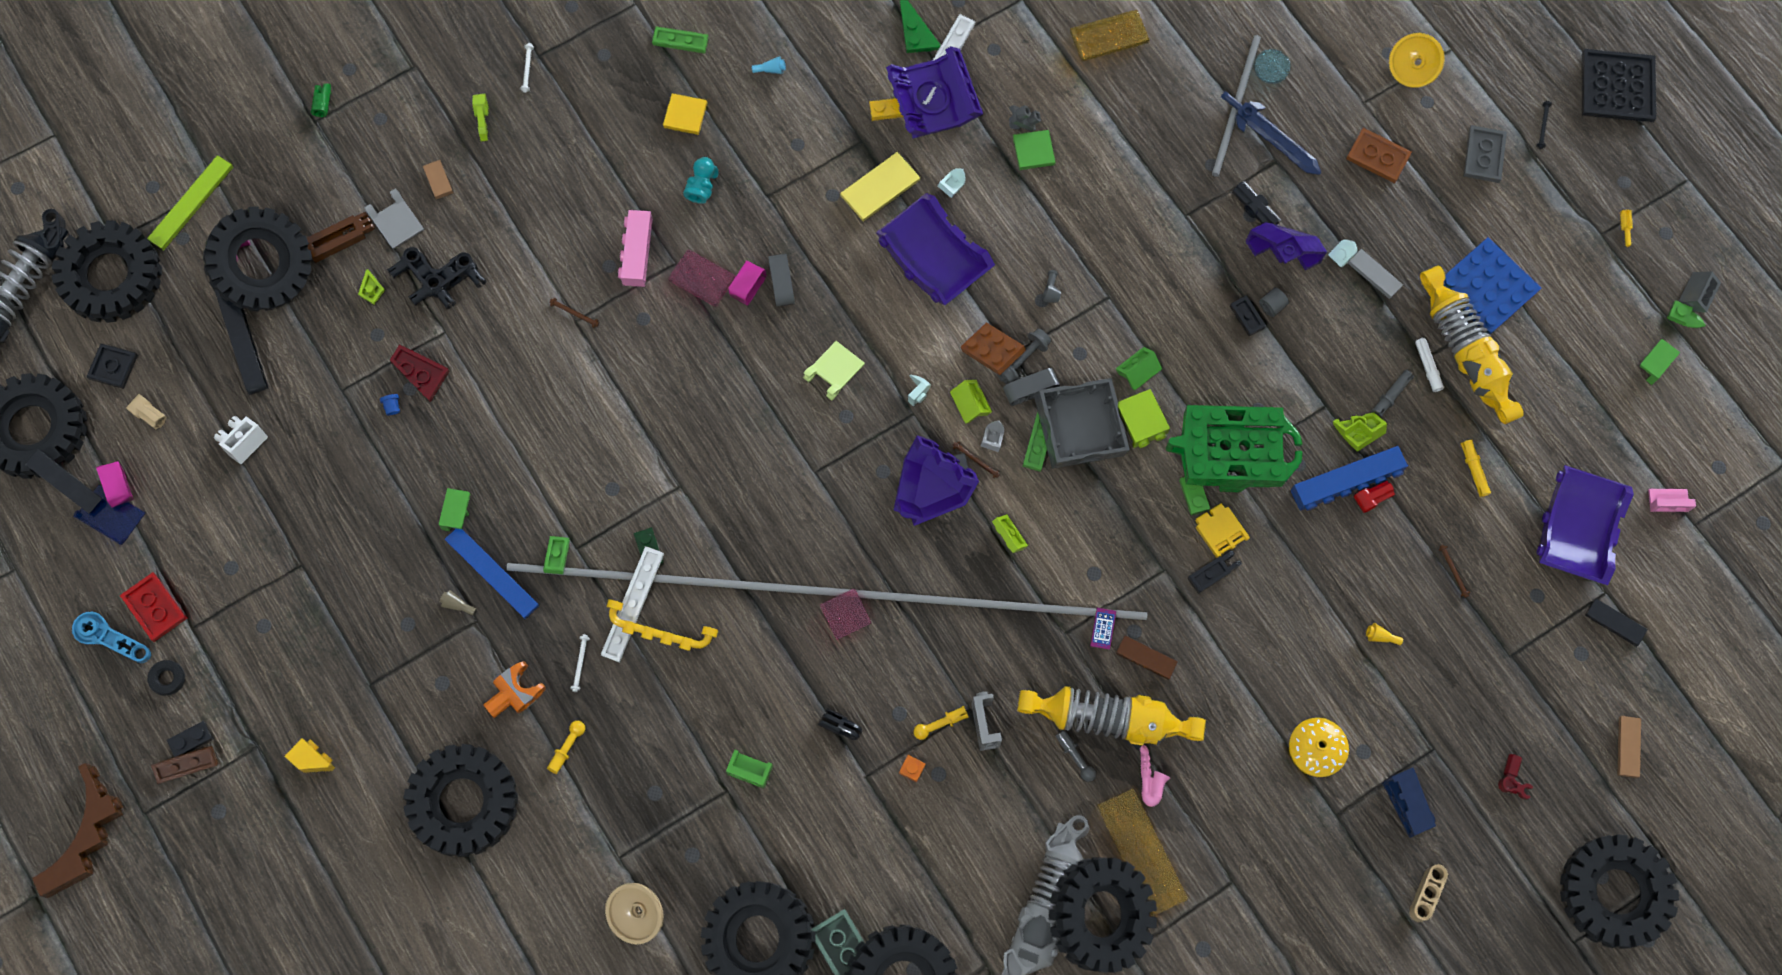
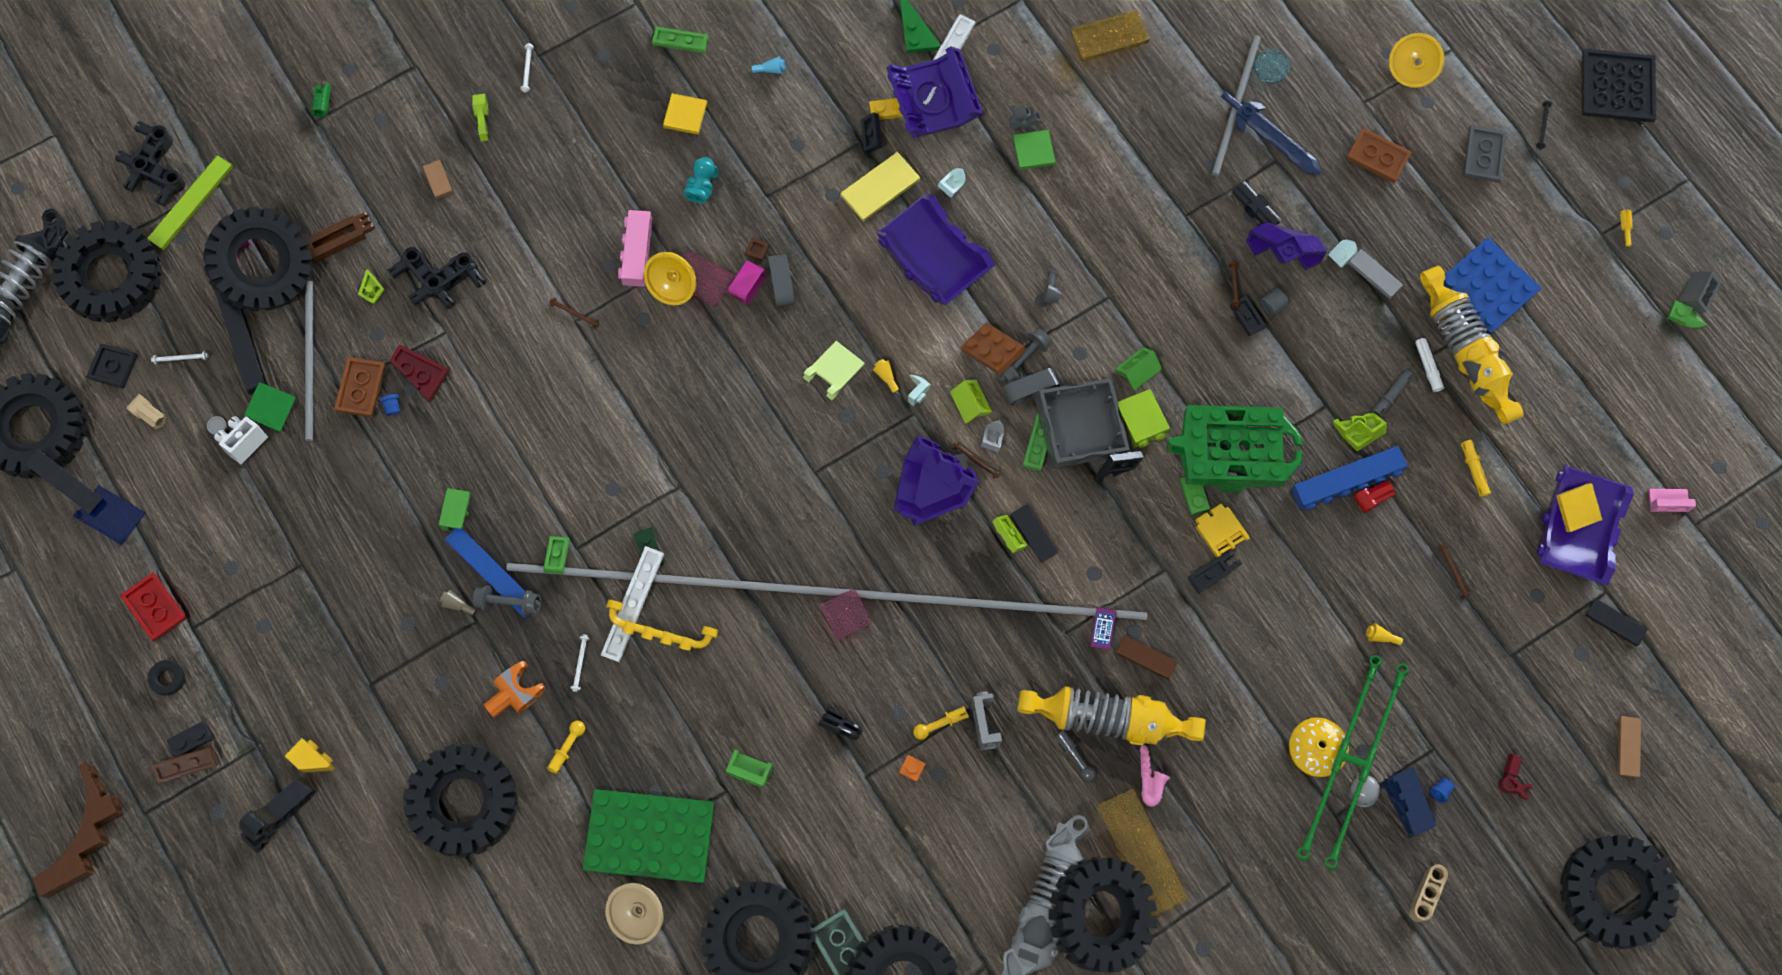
(106, 636): dark azure beam -> none
(114, 484): dark pink piece -> none
(149, 155): none -> black pin
(155, 359): none -> white axle
(215, 424): none -> light grey piece
(262, 823): none -> black beam
(269, 407): none -> green tile
(309, 361): none -> light grey piece
(360, 387): none -> dark orange plate
(396, 221): light grey flag -> none
(484, 598): none -> dark grey piece
(649, 836): none -> green plate
(663, 282): none -> yellow dish
(757, 249): none -> reddish brown plate
(871, 132): none -> black plate
(884, 371): none -> yellow cone
(1034, 533): none -> black tile
(1118, 464): none -> black wing
(1233, 265): none -> reddish brown axle
(1365, 764): none -> green bar
(1368, 794): none -> light grey helmet
(1442, 790): none -> blue piece
(1579, 507): none -> yellow tile
(1659, 360): bright green panel -> none

